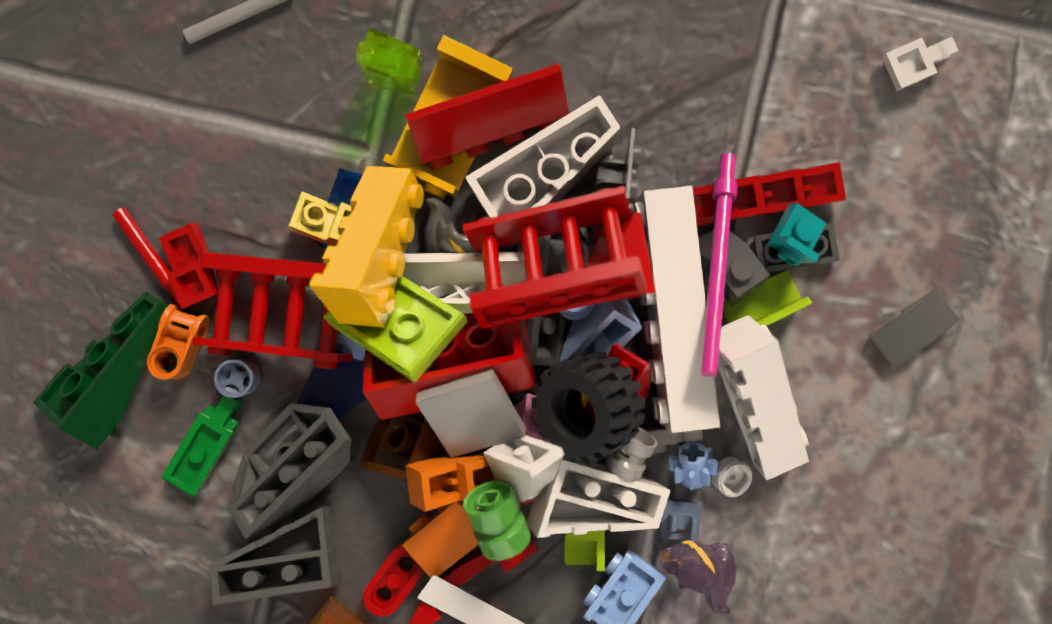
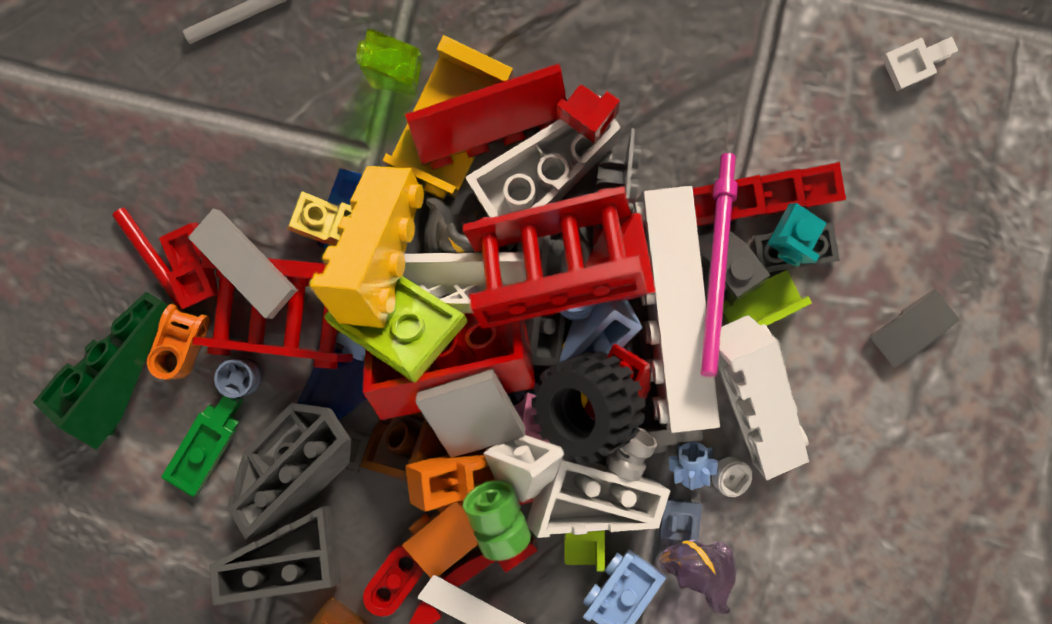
(242, 264): none -> light grey tile
(588, 112): none -> red panel

